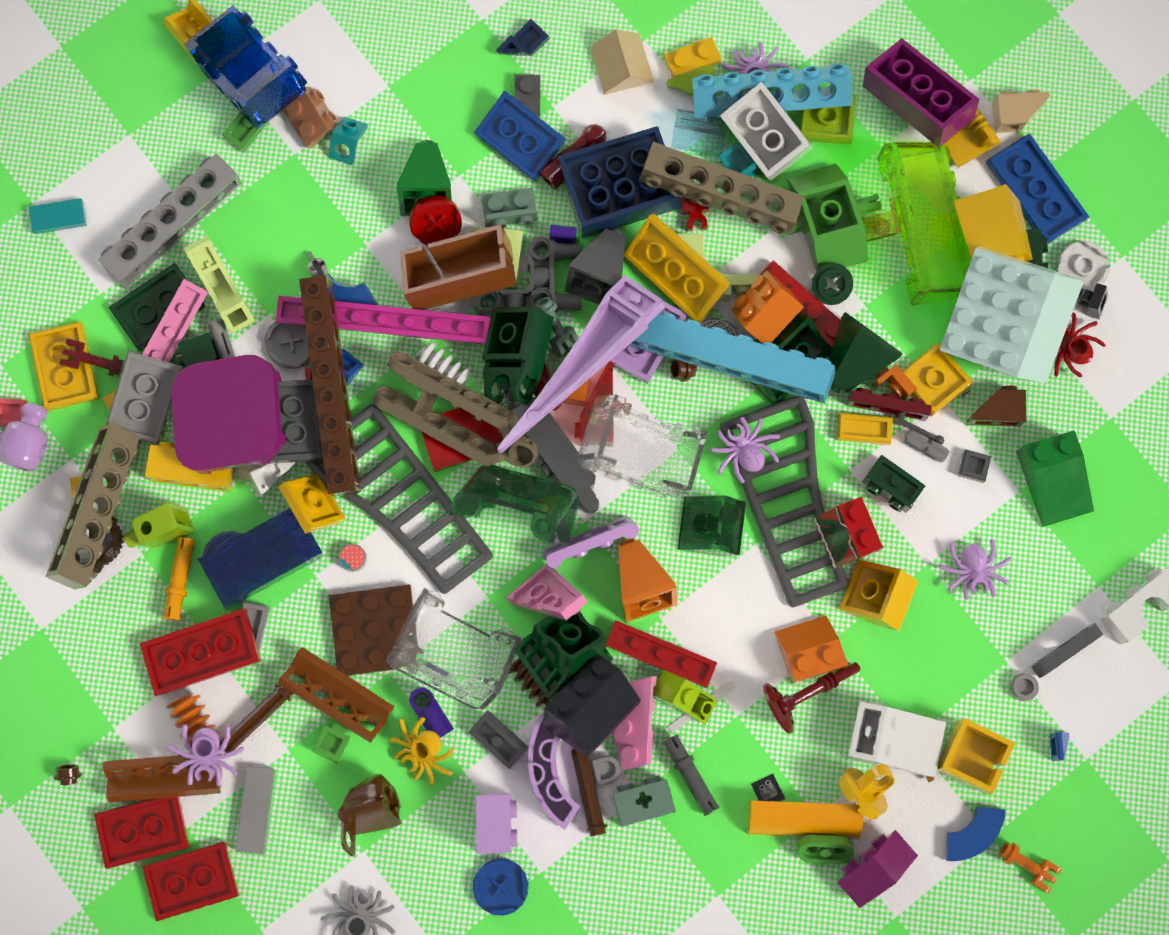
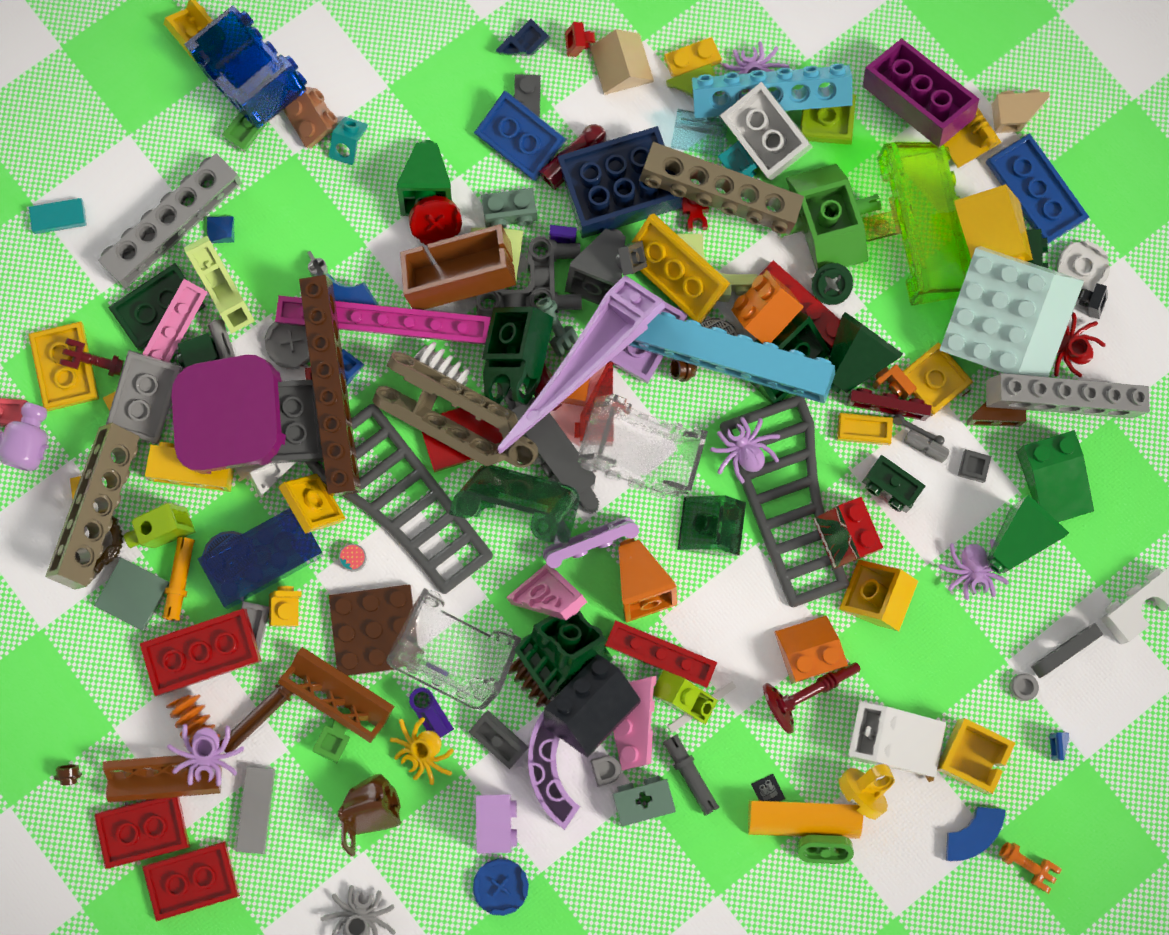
(132, 594): none -> sand green tile
(220, 229): none -> blue slope
(284, 607): none -> yellow bracket
(577, 39): none -> red tile
(588, 794): reddish brown axle -> none
(631, 258): none -> dark grey plate
(878, 868): magenta brick -> none
(1023, 534): none -> green slope
(1067, 396): none -> light grey brick

